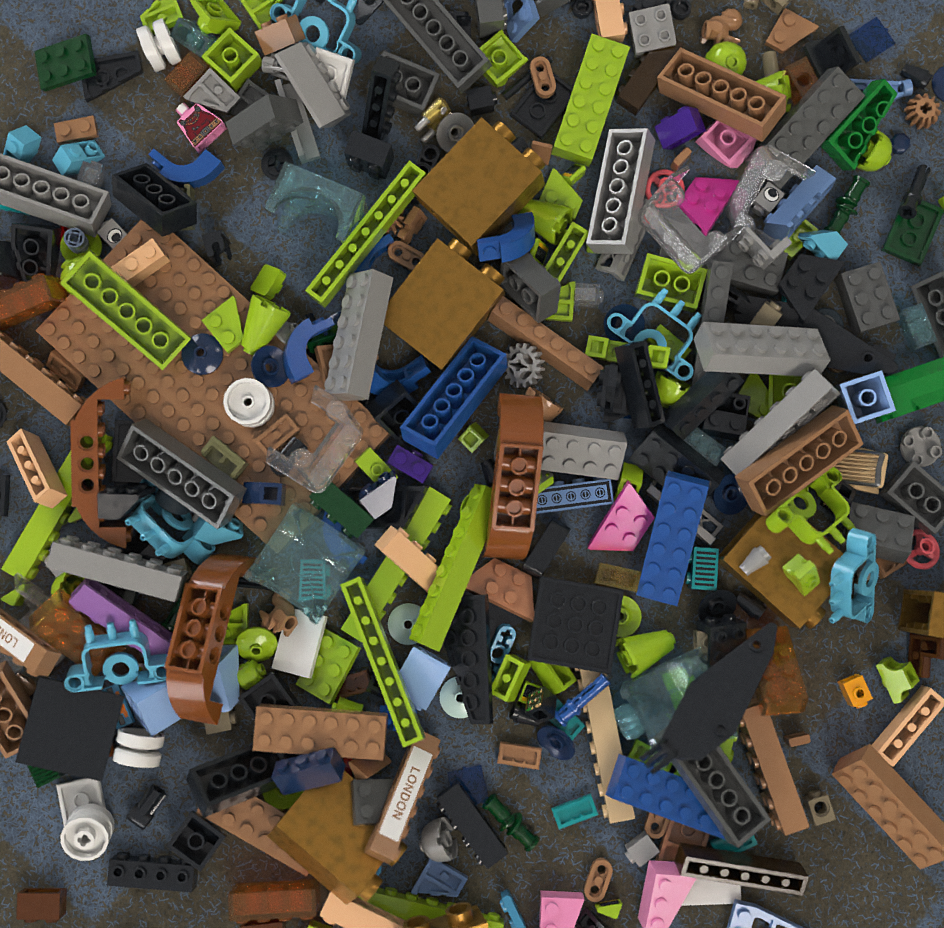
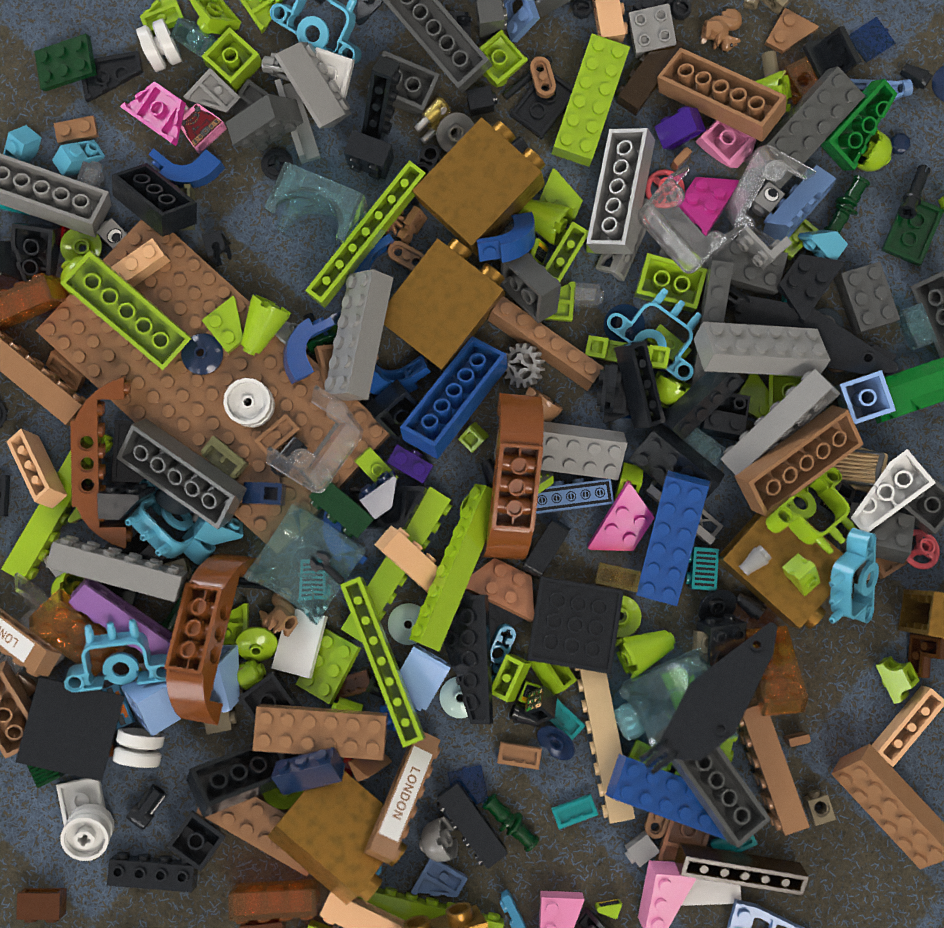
(13, 598): lime slope -> none
(78, 245): sand blue wheel -> none
(158, 111): none -> wing
(186, 74): clear orange brick -> none
(268, 282): lime piece -> none
(274, 358): dark blue dish -> none
(280, 34): medium nougat brick -> none
(325, 566): none -> black bar
(369, 799): dark grey wing -> none
(543, 150): medium nougat slope -> none
(574, 173): lime slope -> none
(575, 705): blue pin -> none
(598, 879): medium nougat plate -> none
(728, 55): lime cylinder -> none
(730, 503): dark blue dish -> none
(768, 314): dark tan brick -> none
(855, 690): light orange brick -> none
(894, 489): none -> white wedge
(920, 118): medium nougat gear -> none
(921, 446): light grey dish -> none

